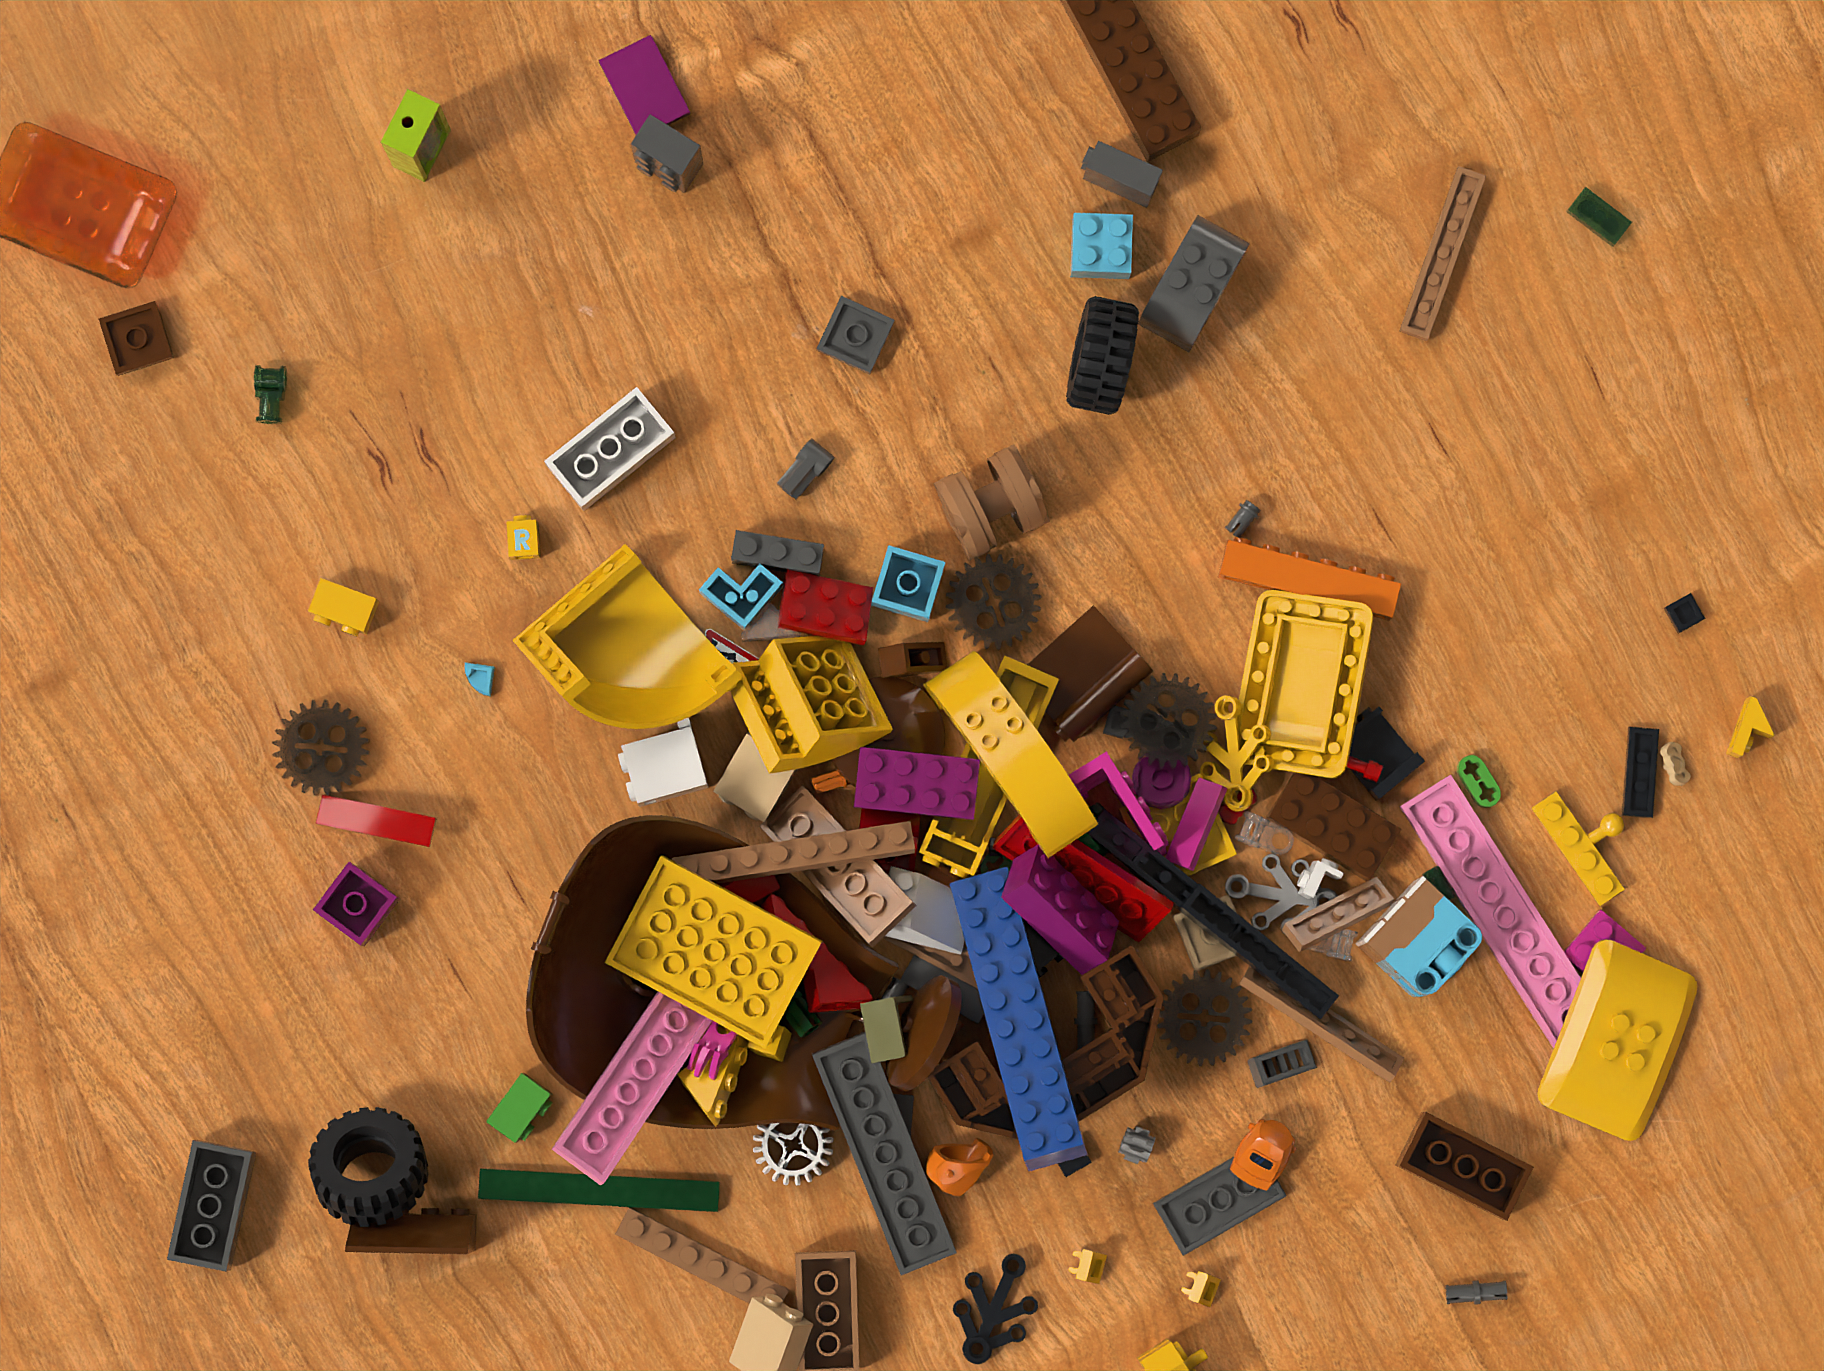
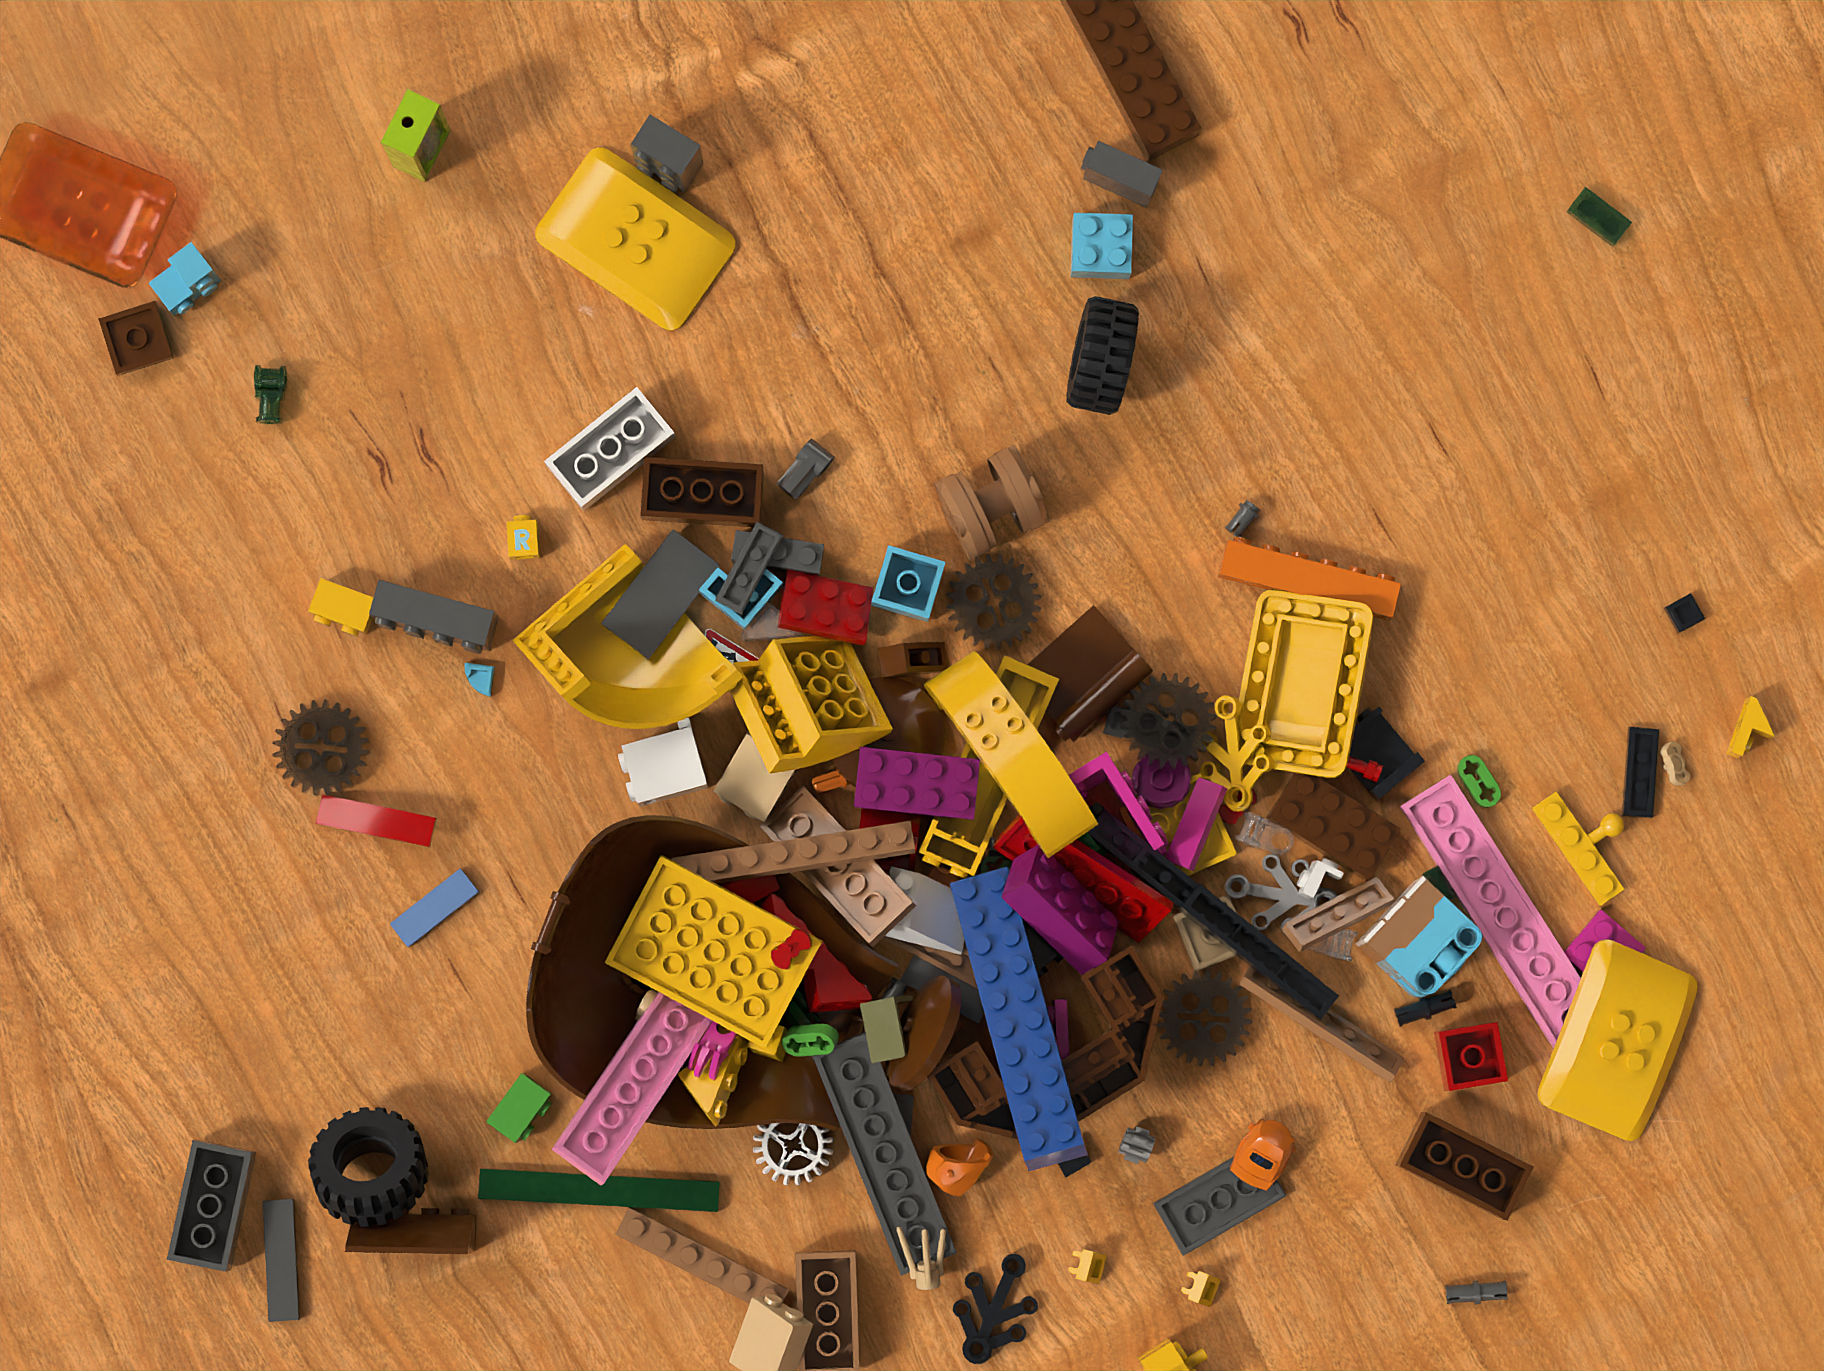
(185, 280): none -> medium azure brick
(281, 1260): none -> dark grey tile
(356, 904): magenta brick -> none
(433, 615): none -> dark grey brick
(434, 907): none -> medium blue tile
(635, 238): none -> yellow wedge
(644, 84): magenta tile -> none
(645, 1003): none -> tan piece
(660, 594): none -> dark grey tile
(701, 492): none -> reddish brown brick
(749, 568): none -> dark grey tile
(791, 948): none -> red piece
(808, 1036): none -> bright green beam
(855, 335): dark grey plate -> none
(926, 1272): none -> tan plant
(1059, 1020): none -> dark pink plate
(1085, 1018): dark grey pin -> none
(1193, 283): dark grey brick -> none
(1258, 1072): dark grey slope -> none
(1425, 1008): none -> black pin
(1442, 253): medium nougat plate -> none
(1471, 1056): none -> red brick

